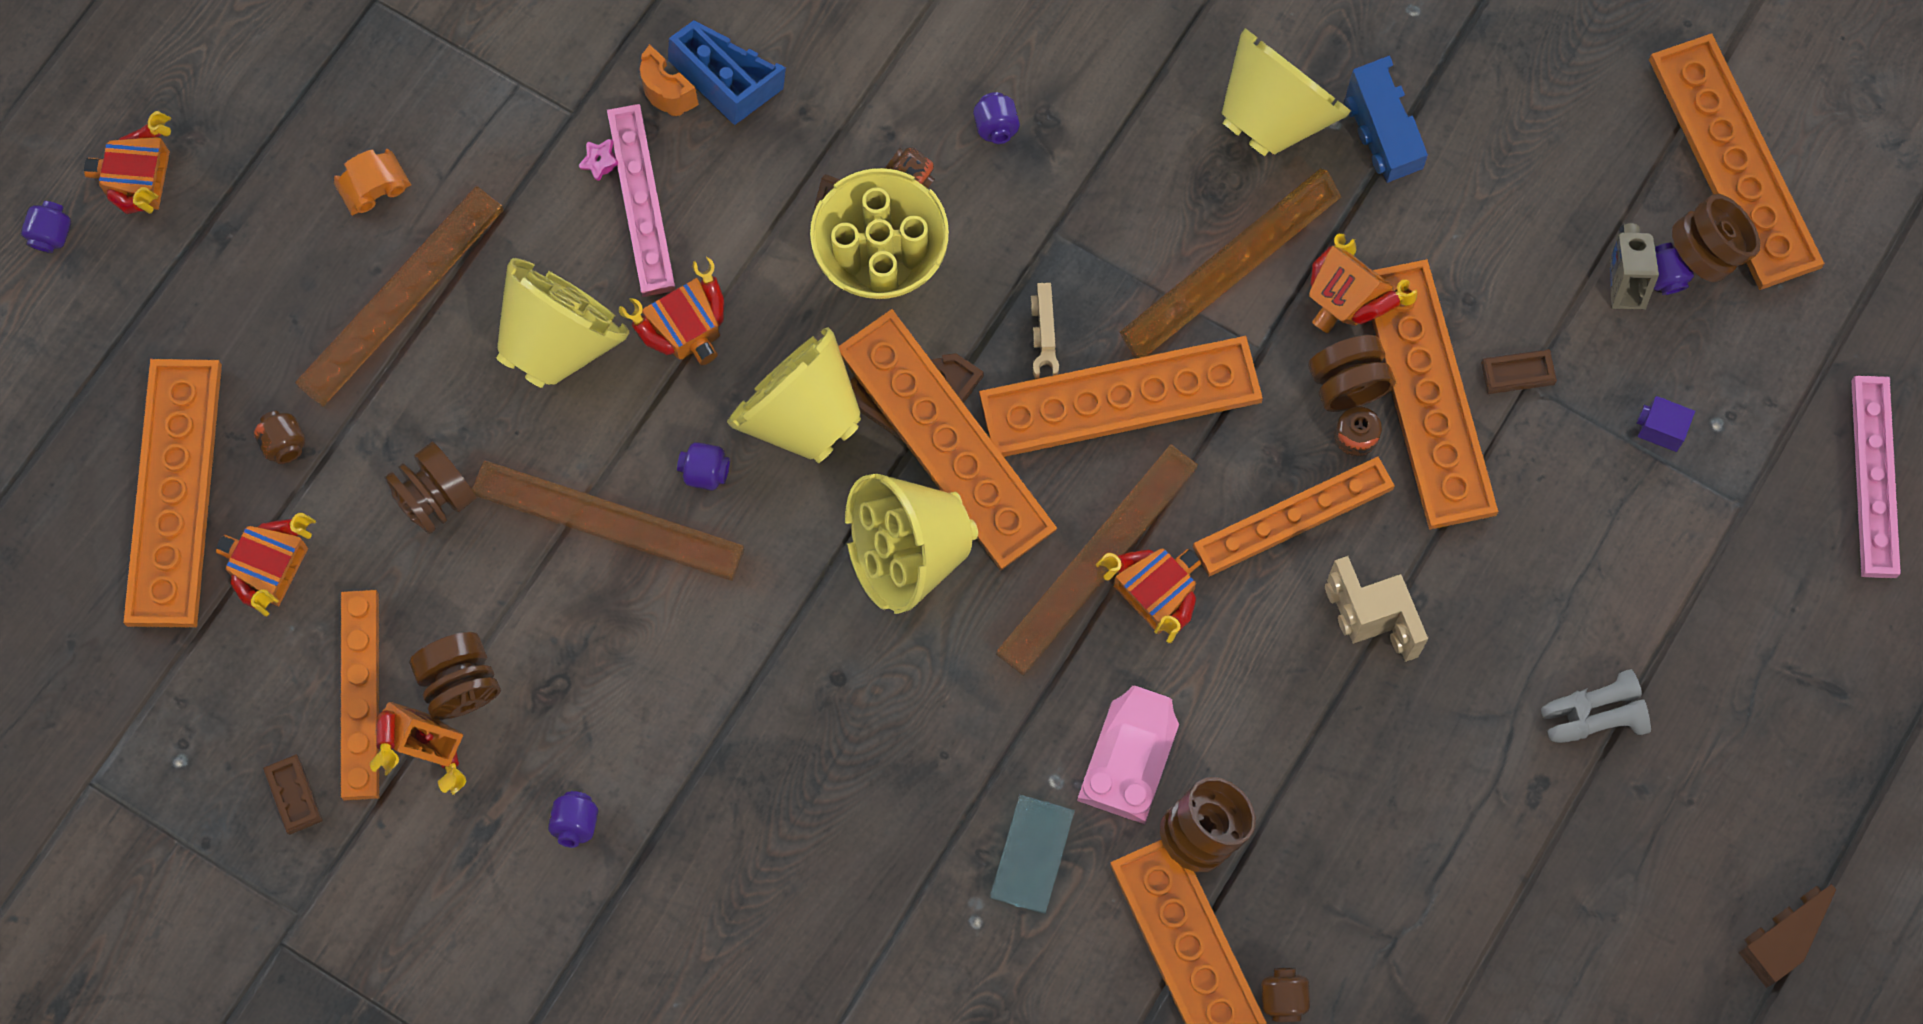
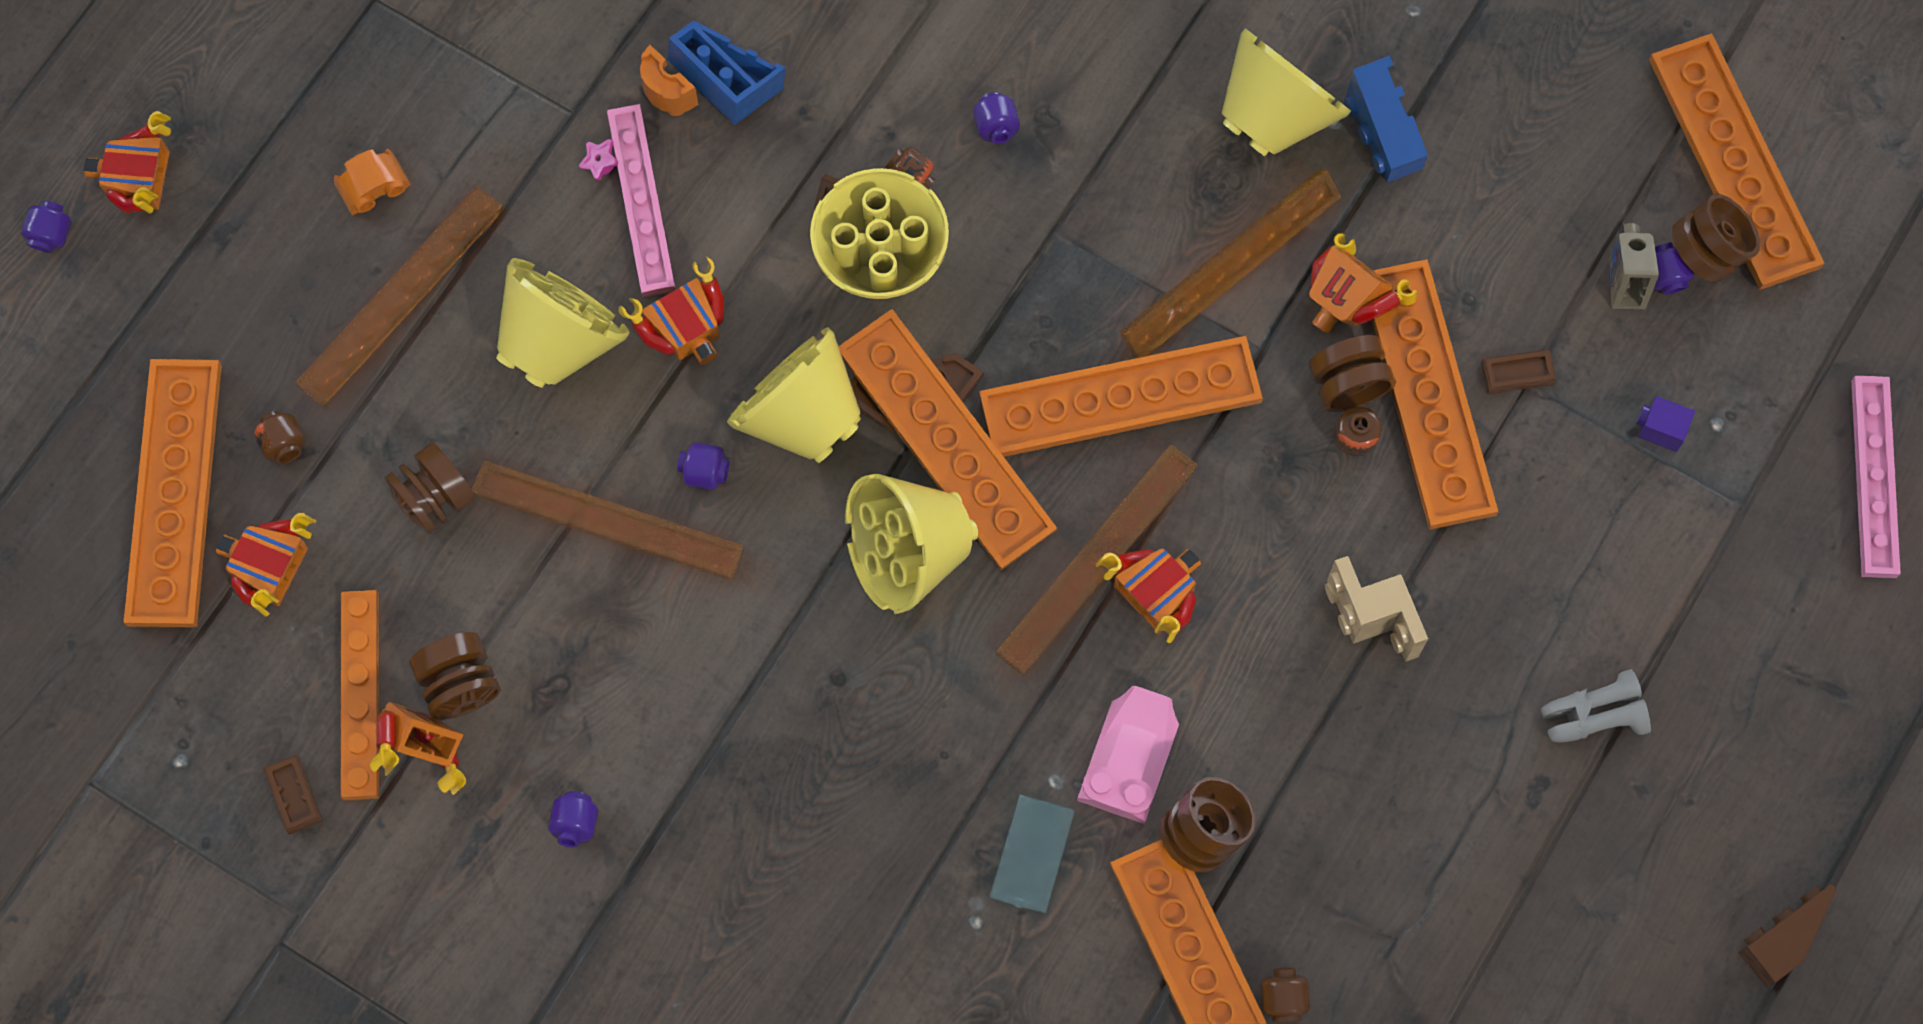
(1044, 334): tan plate -> none
(1293, 516): orange plate -> none

